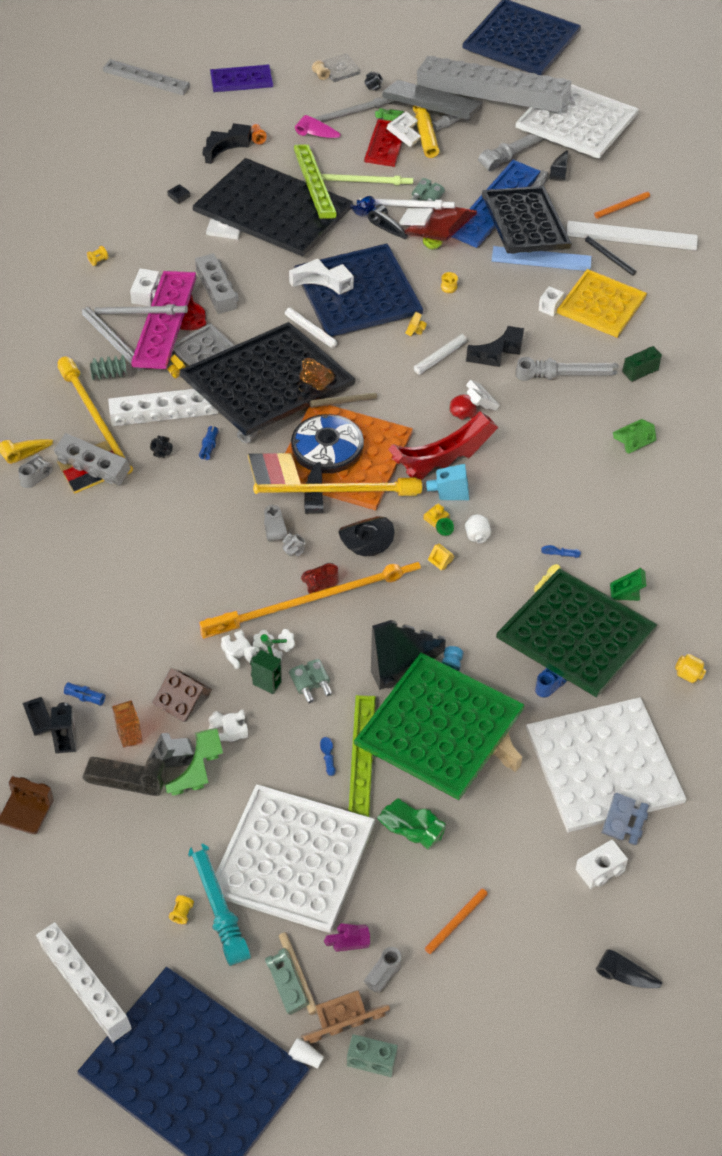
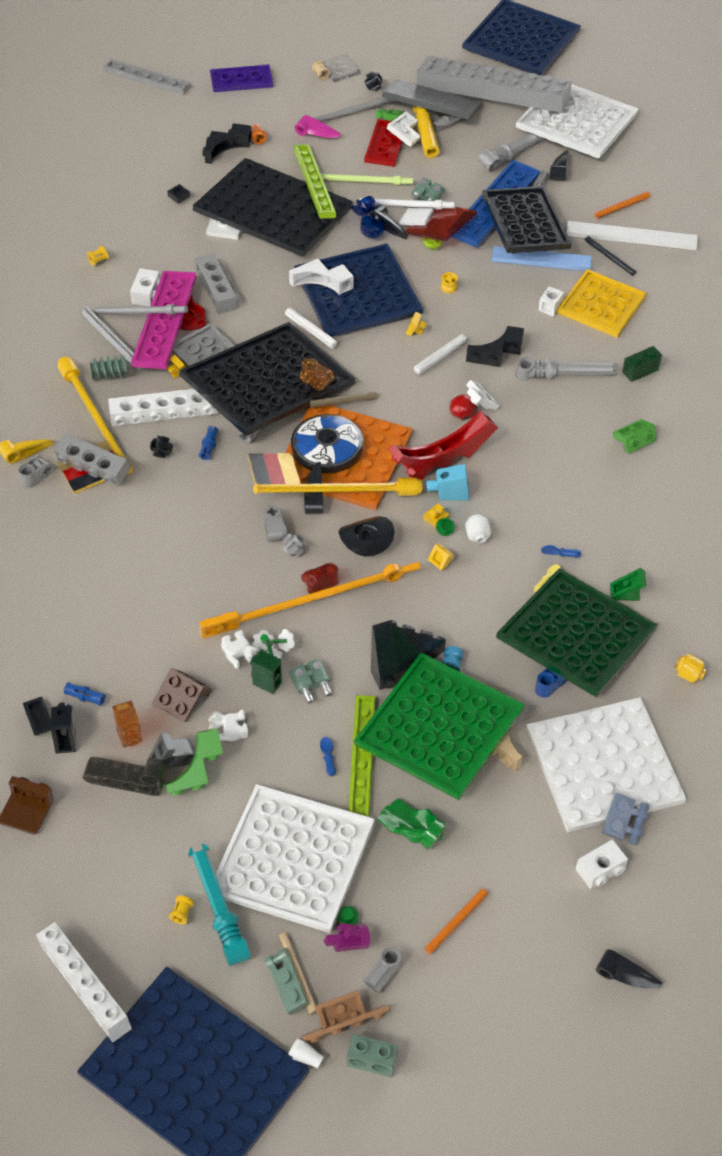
(348, 915): none -> green plate
(371, 228): none -> clear blue hair

